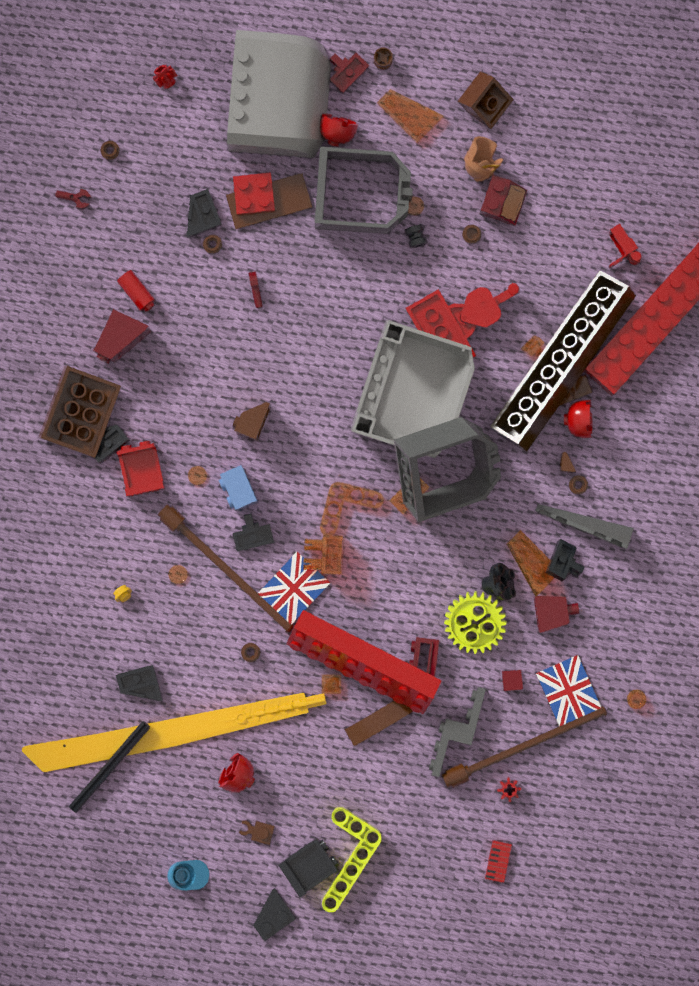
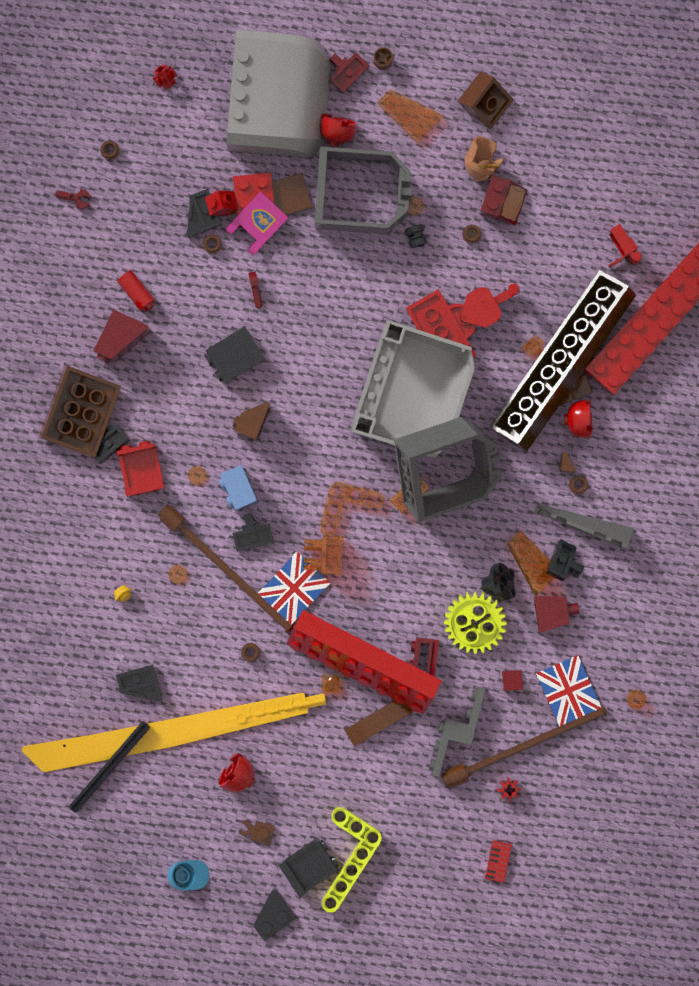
(221, 203): none -> red brick
(234, 355): none -> black panel
(260, 219): none -> dark pink flag

